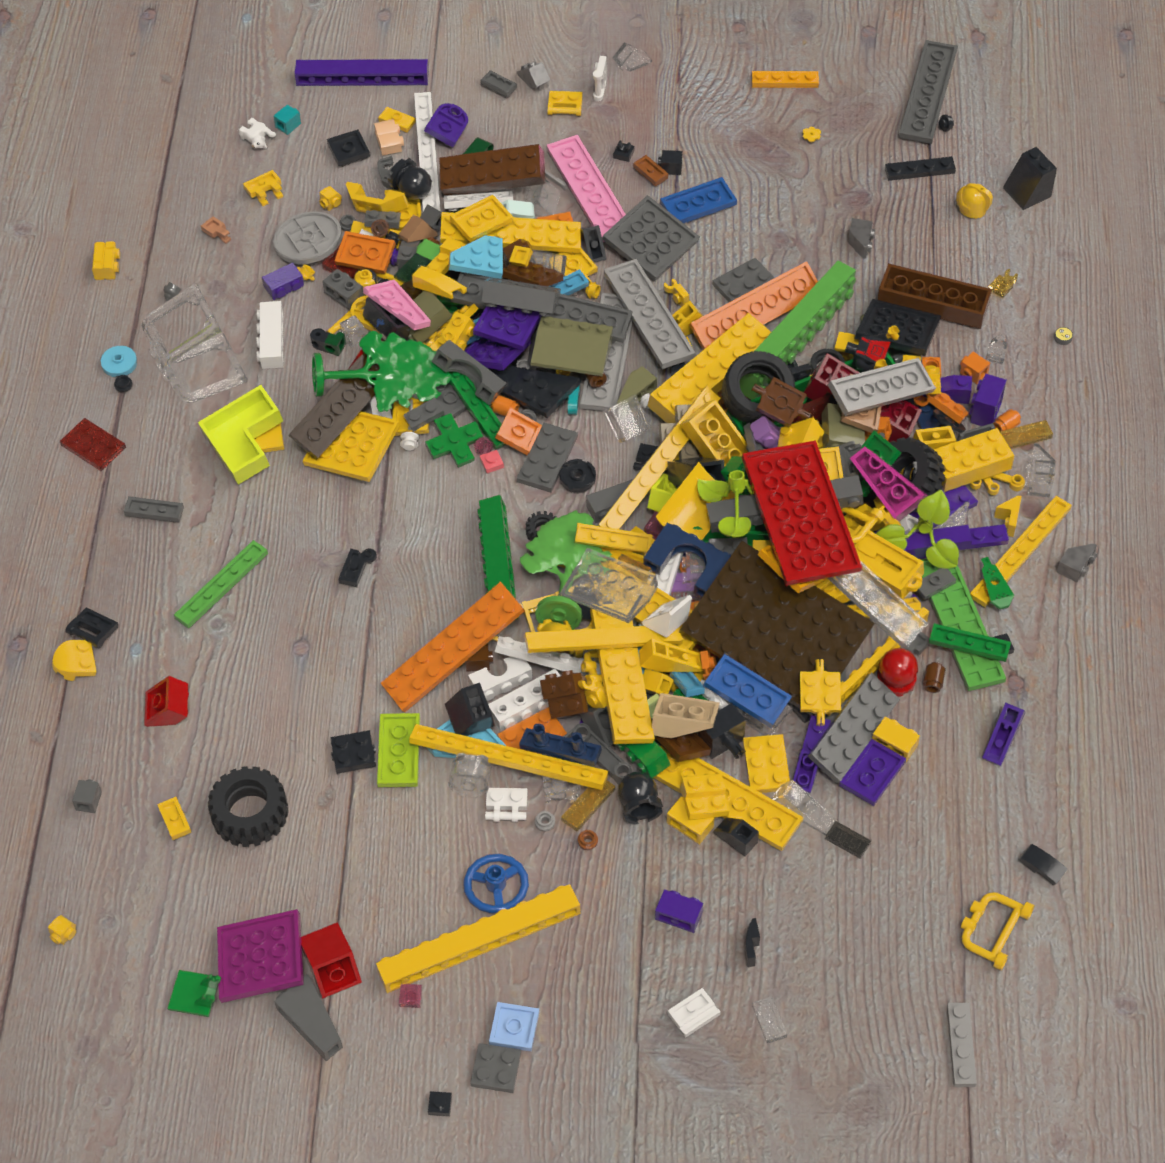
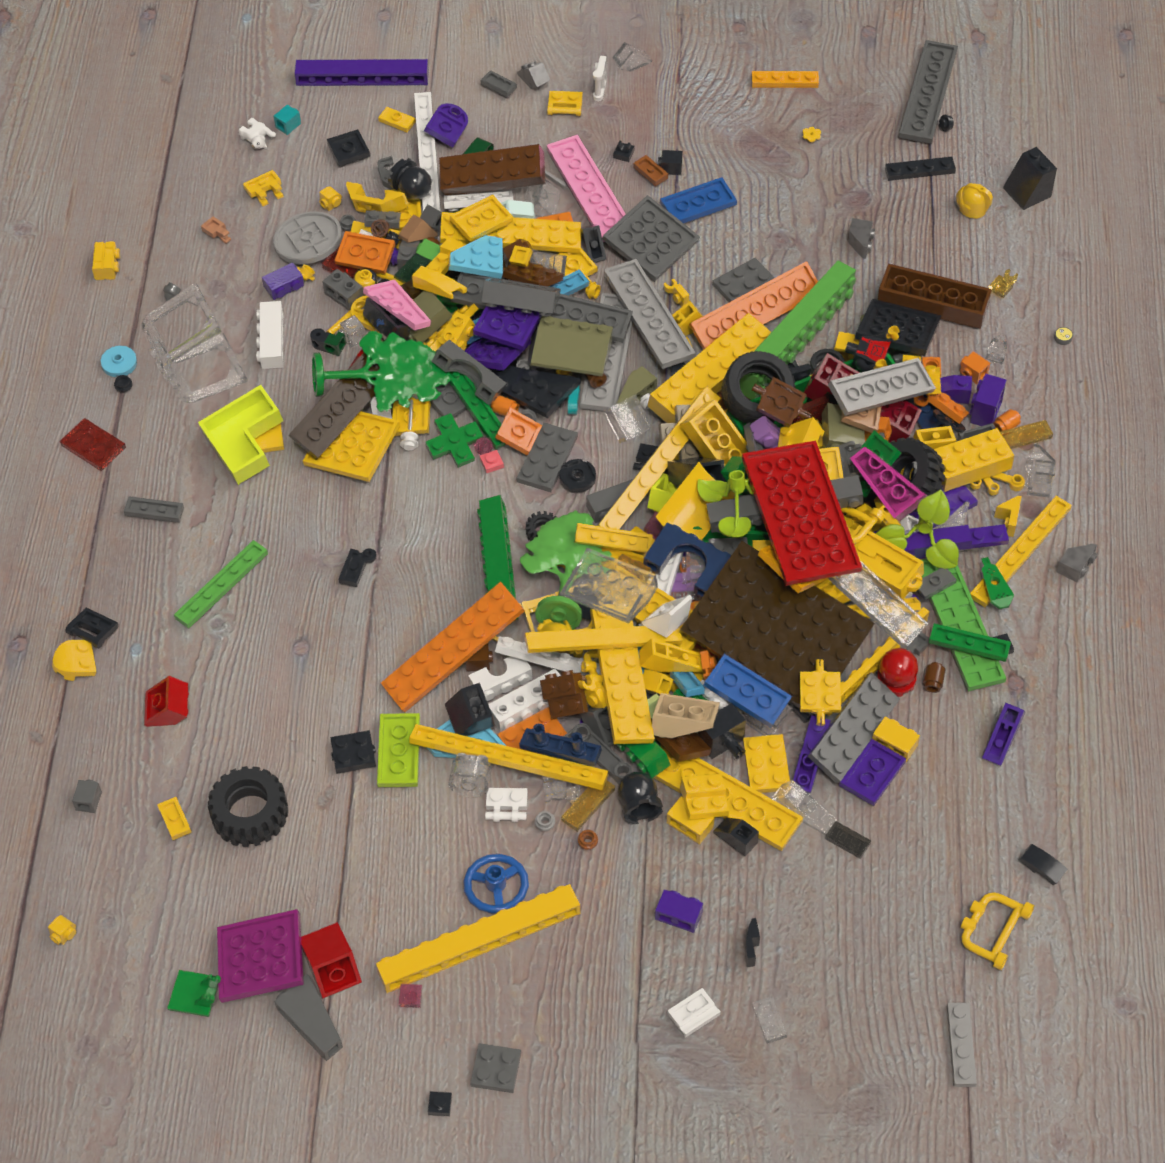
(388, 137): light nougat brick -> none
(423, 414): dark grey plate -> none
(514, 1026): light blue plate -> none

